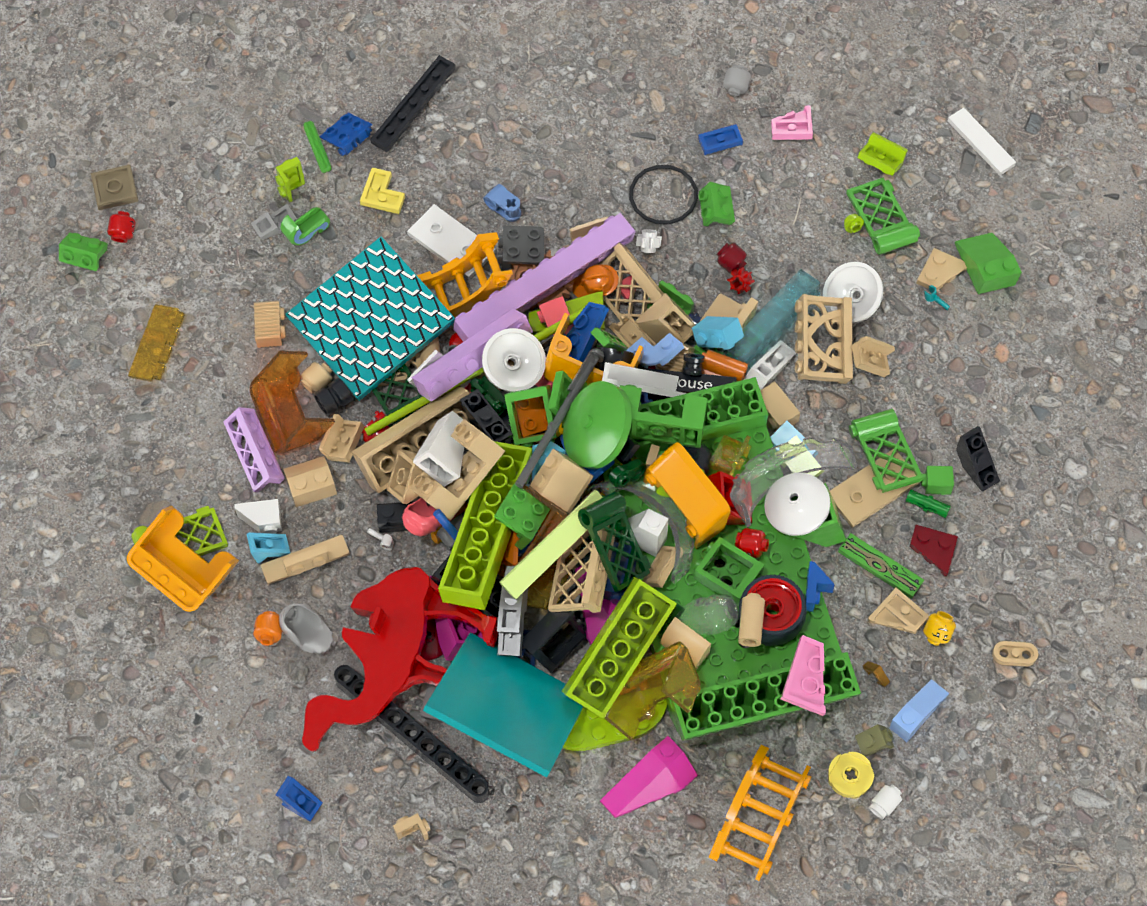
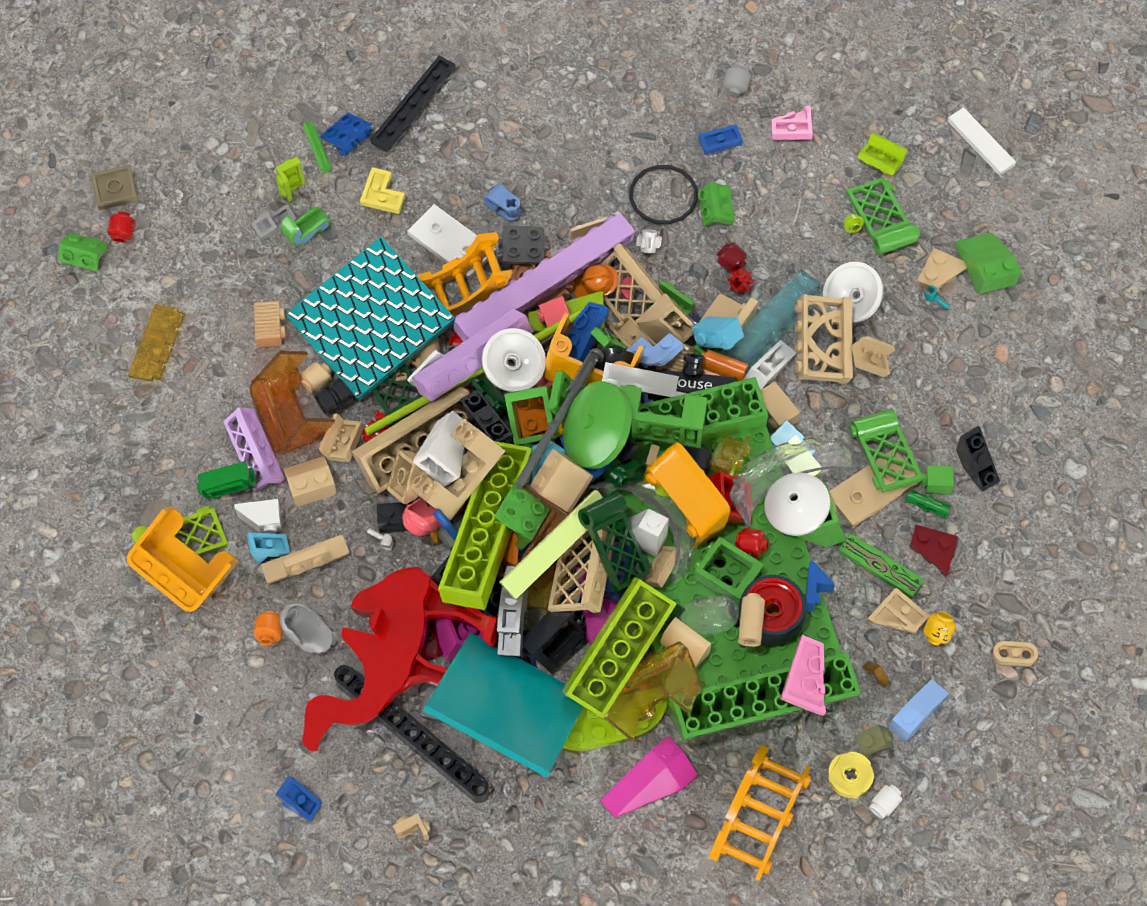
(226, 480): none -> green window

